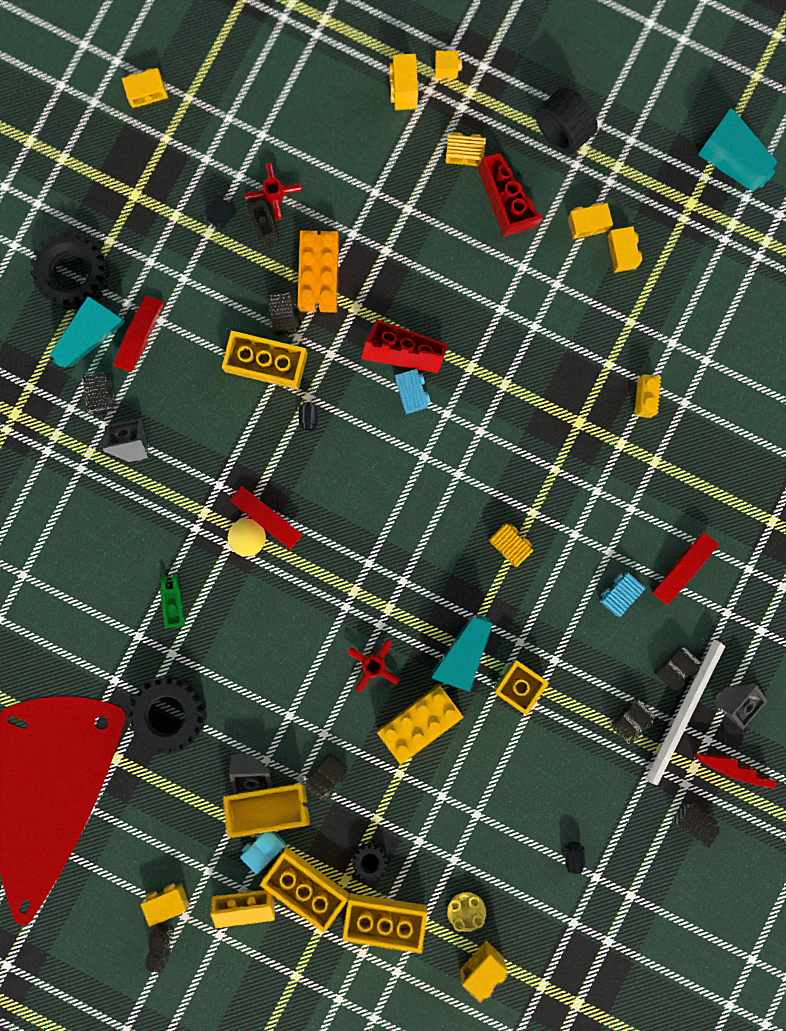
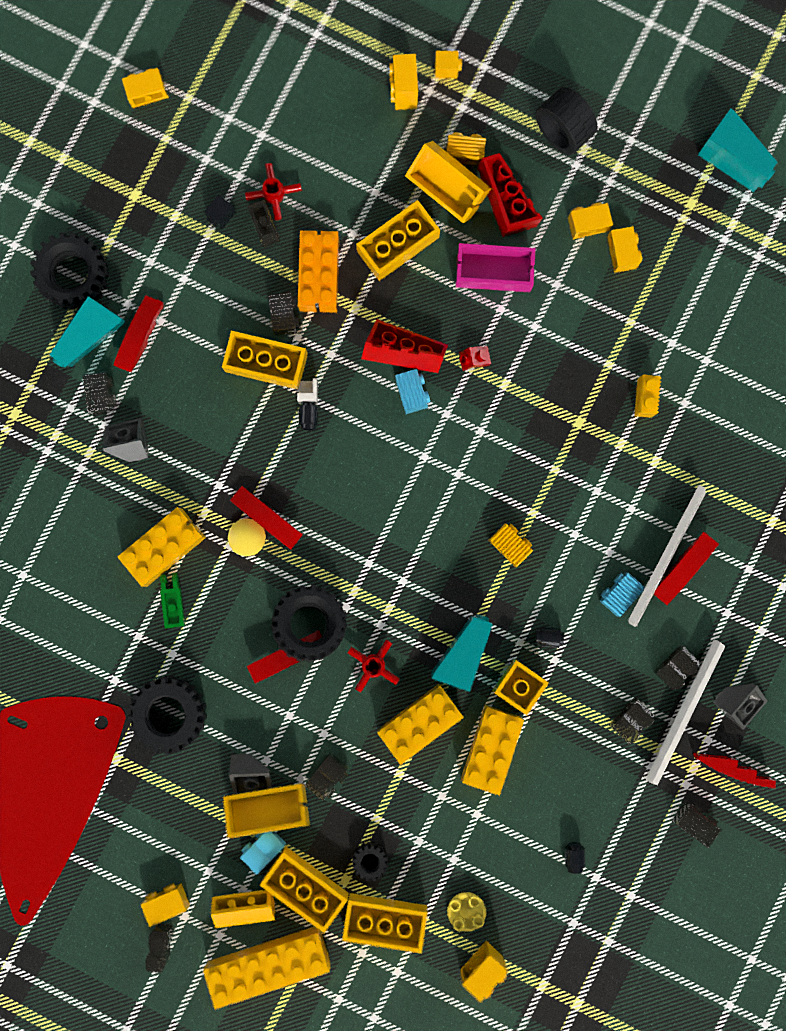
(161, 547): none -> yellow piece
(266, 967): none -> yellow brick
(276, 661): none -> red slope
(308, 391): none -> white panel
(327, 605): none -> black tyre
(398, 240): none -> yellow brick
(447, 181): none -> yellow piece
(474, 357): none -> red bracket
(492, 750): none -> yellow brick
(495, 267): none -> dark pink piece
(549, 637): none -> black brick
(667, 556): none -> white tile

